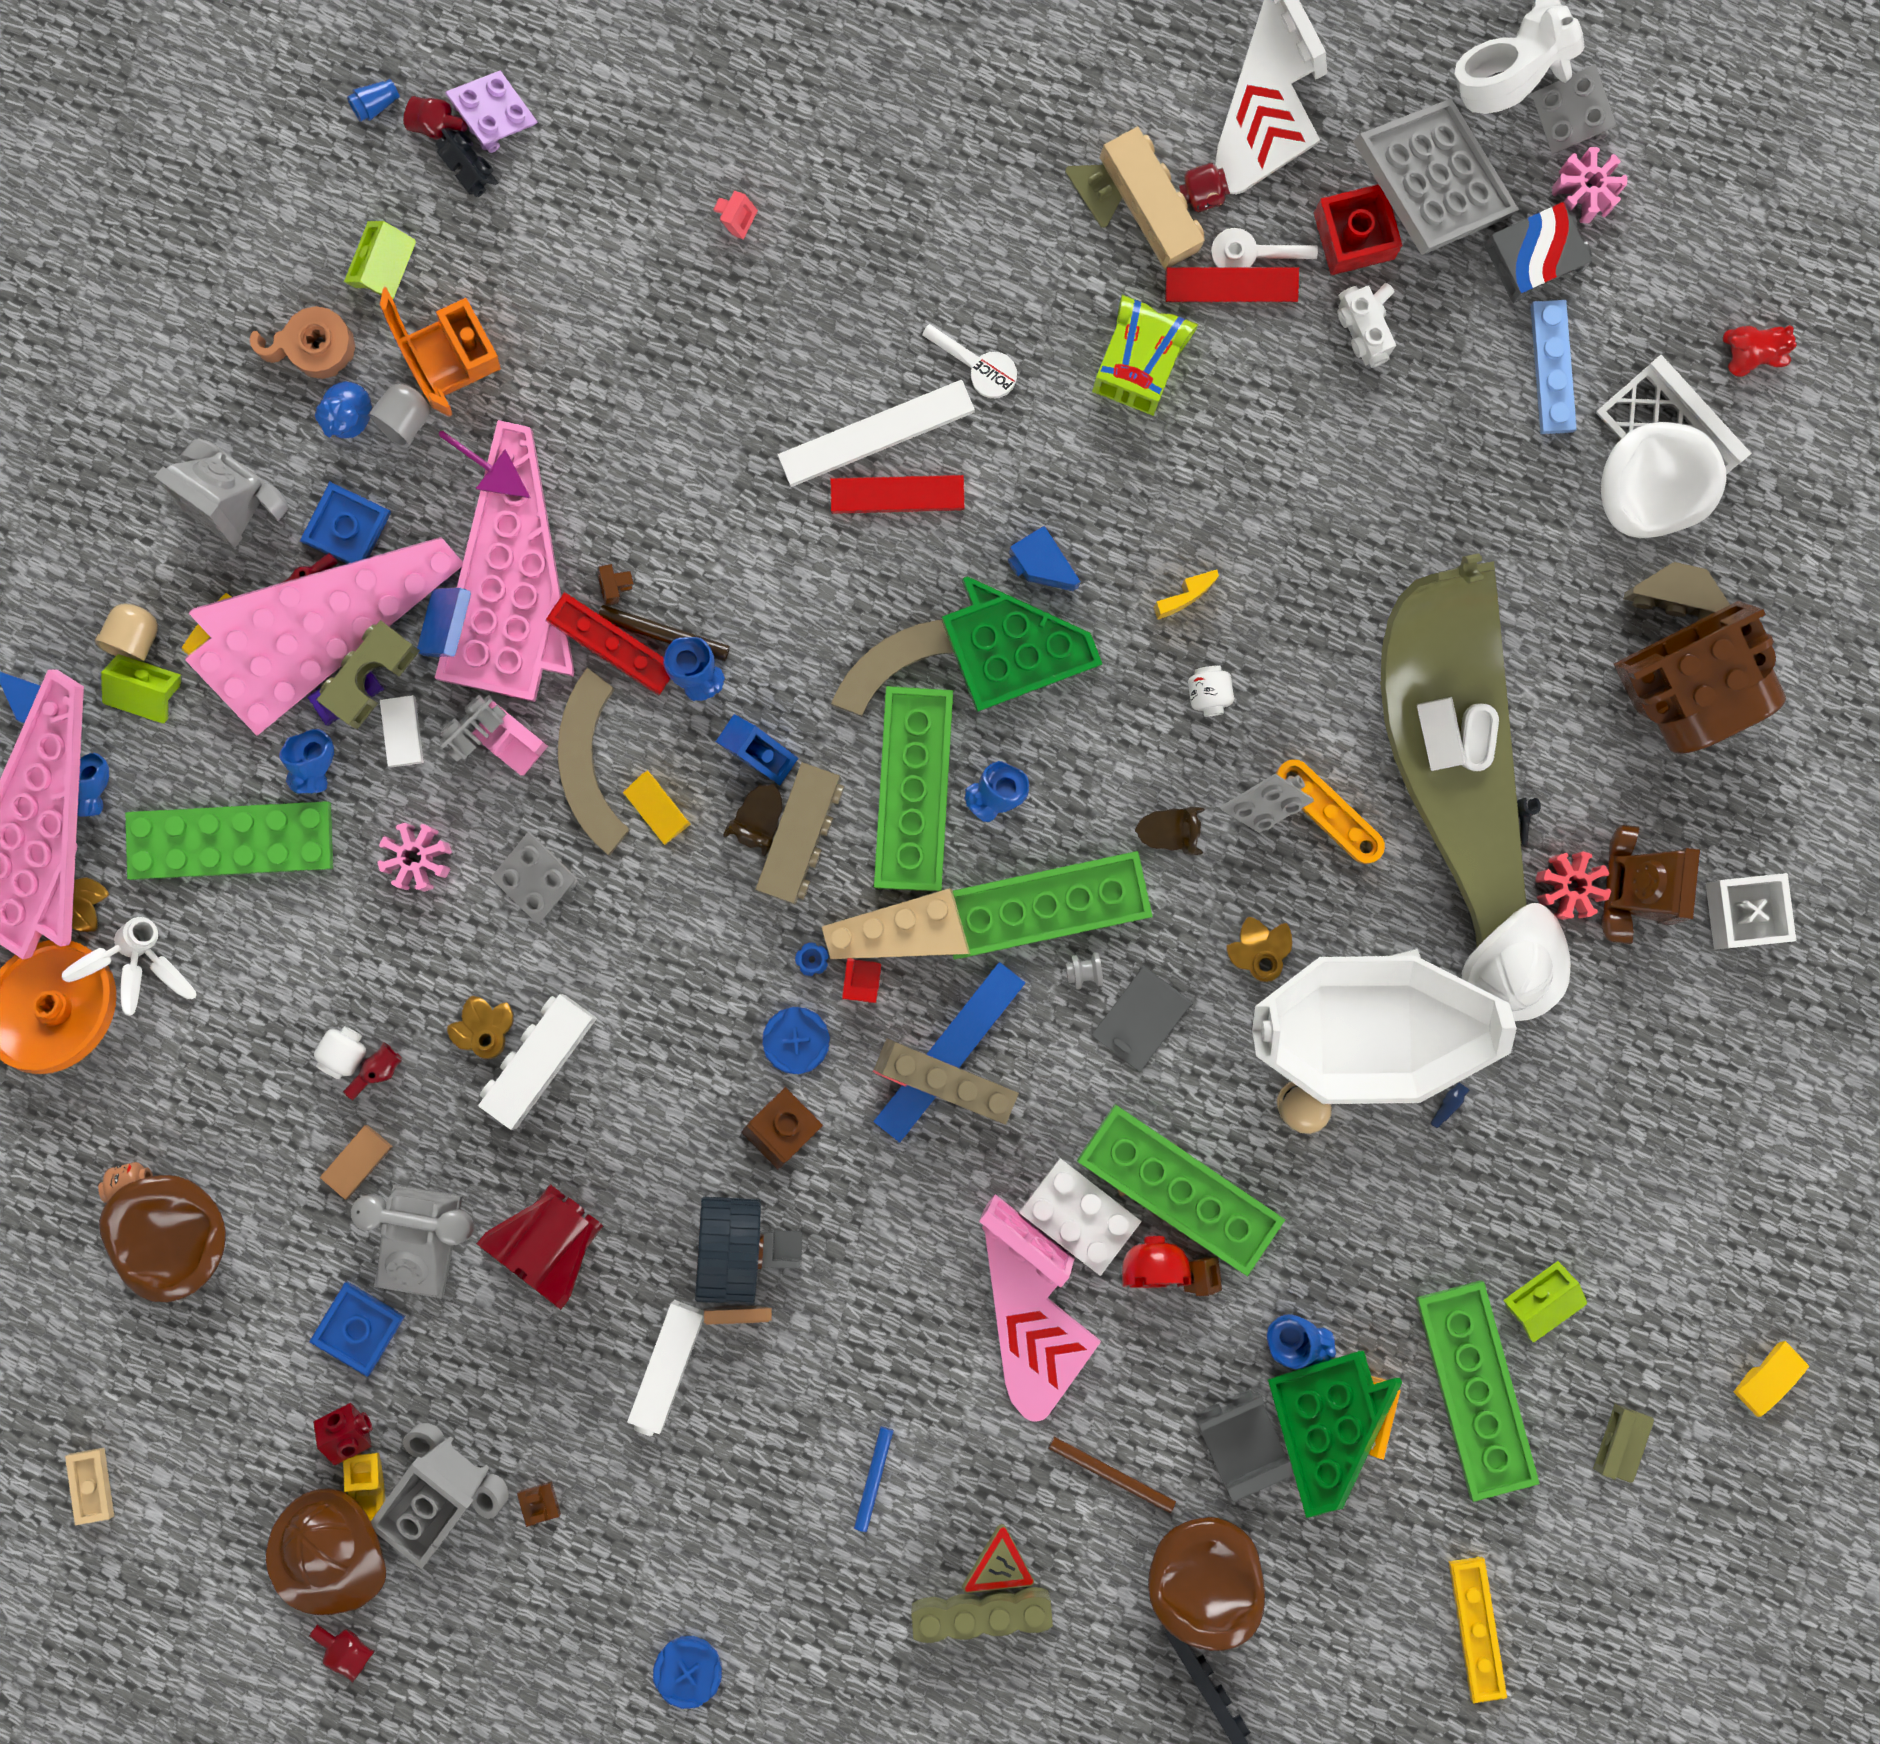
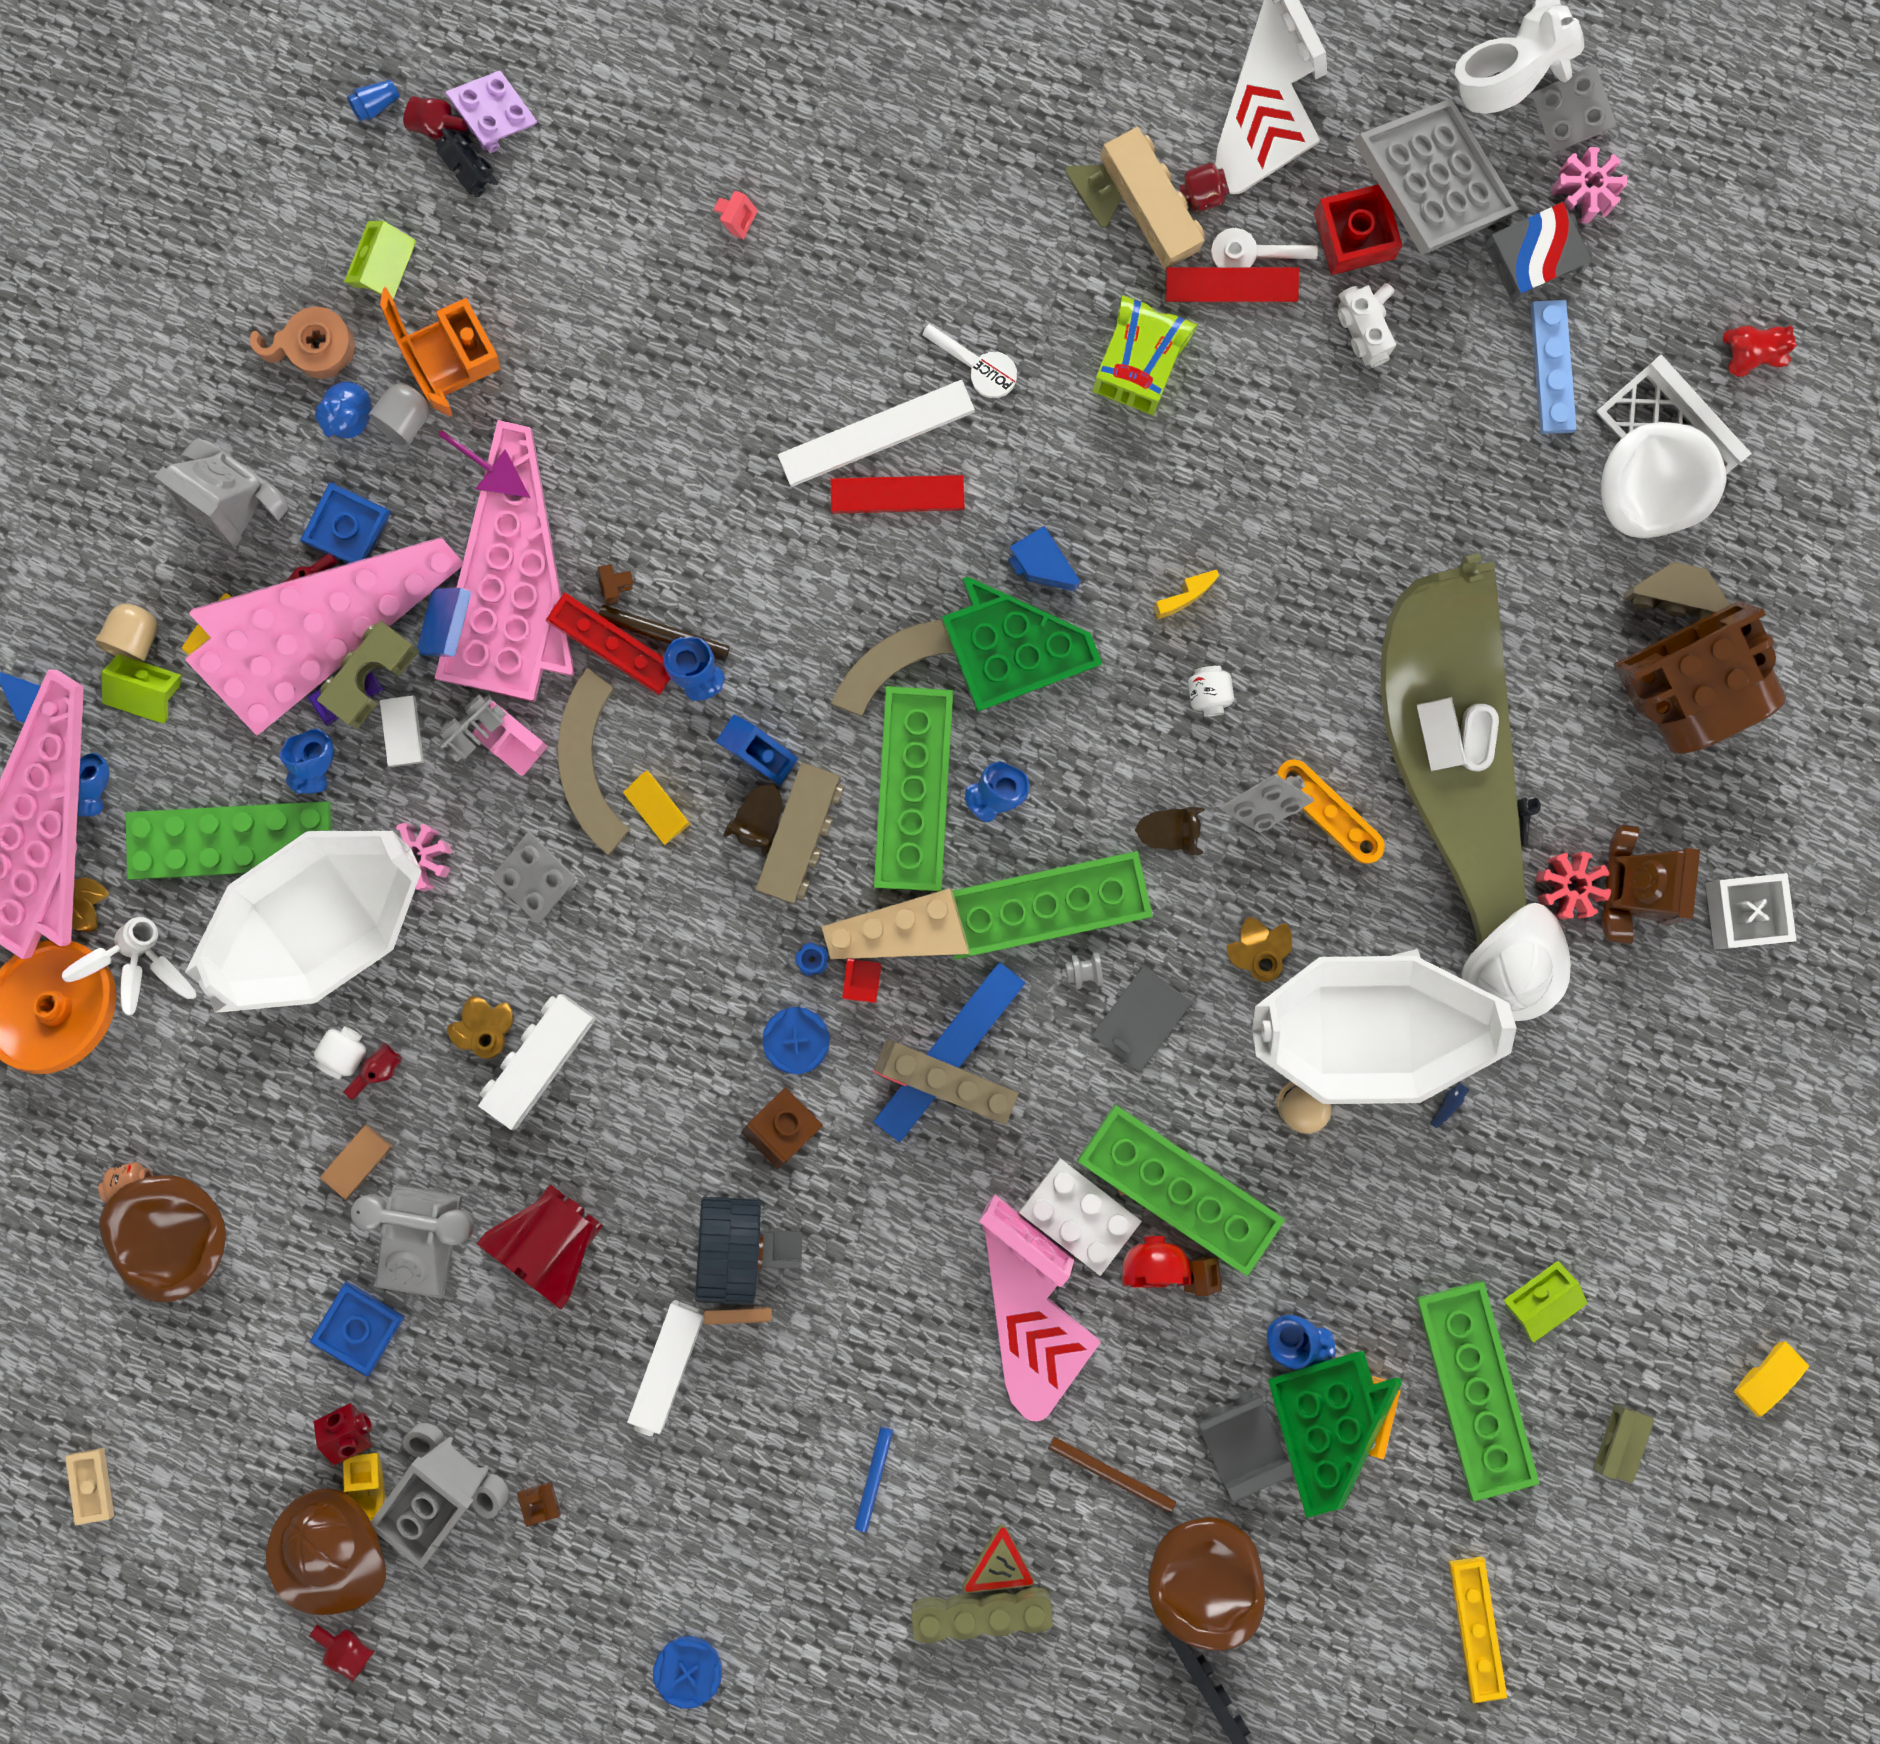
(306, 920): none -> white panel

